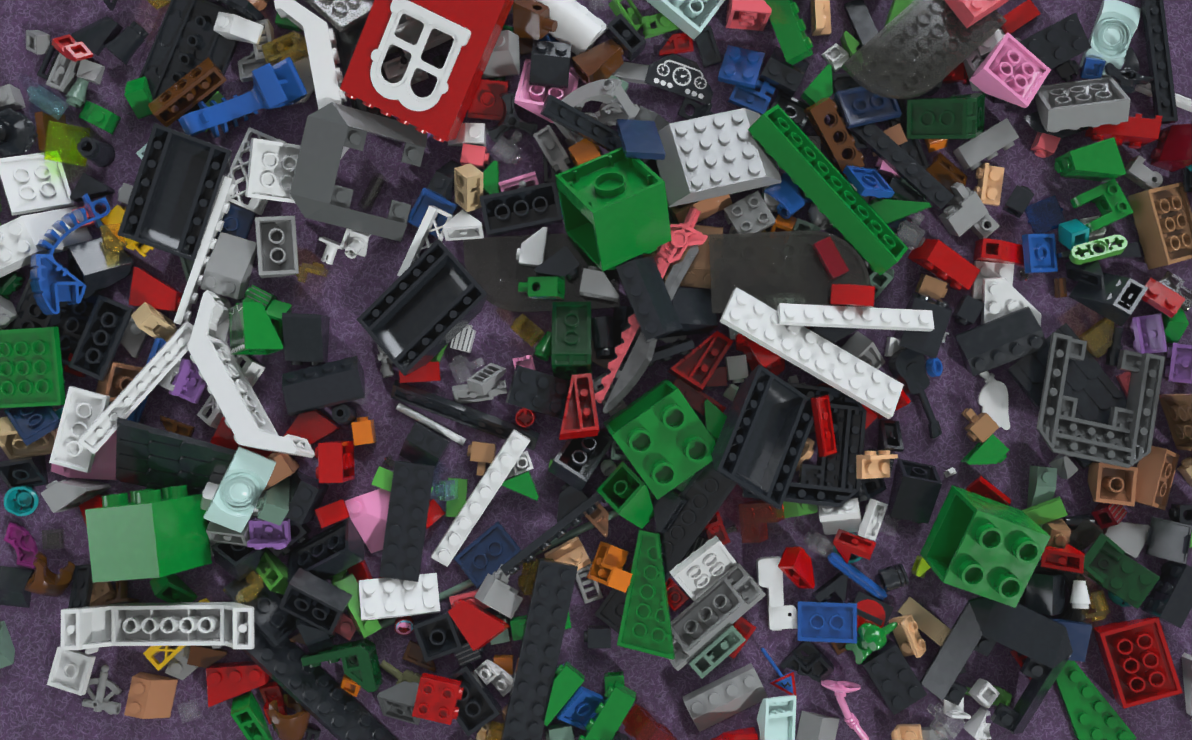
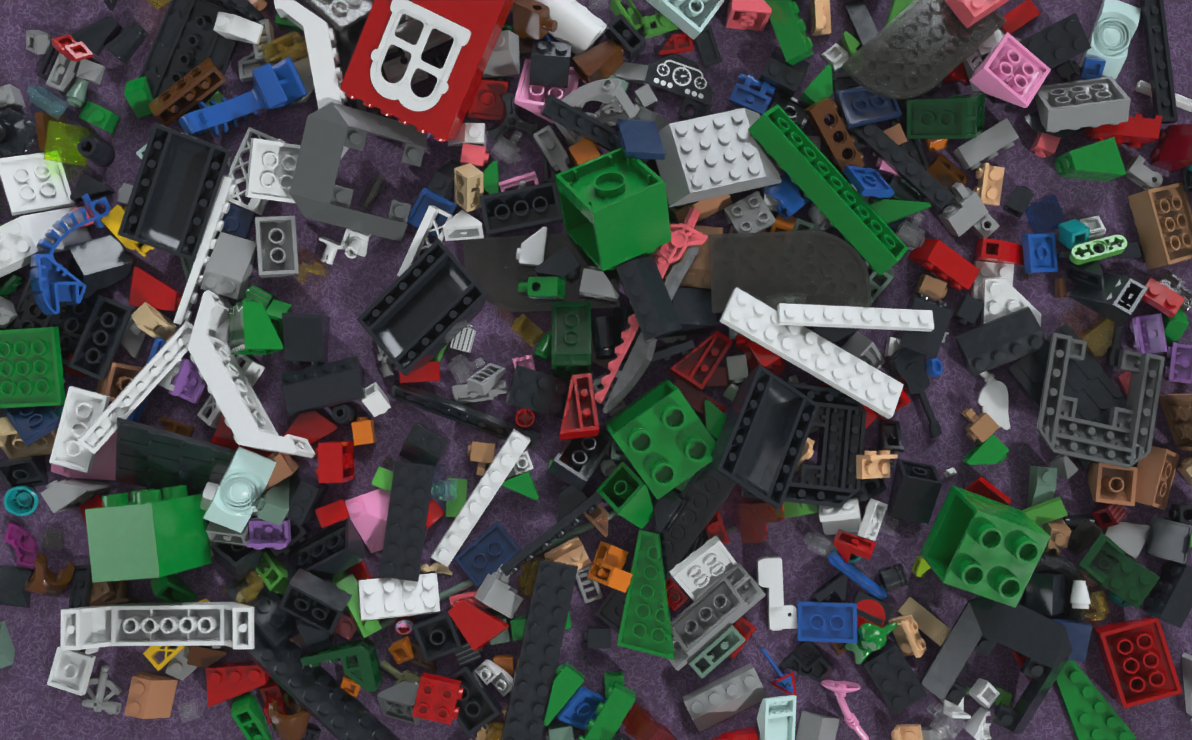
(111, 239): clear yellow bracket -> none
(376, 400): none -> white brick
(401, 650): none -> orange slope
(431, 424): white bar -> none
(437, 567): none -> tan piece
(645, 97): none -> light grey plate
(741, 67): blue plate -> none
(798, 567): red slope -> none
(823, 425): red tile -> none
(830, 258): dark red slope -> none
(852, 295): red slope -> none
(1063, 559): red slope -> none
(1109, 201): green brick -> none
(1128, 75): black animal -> none

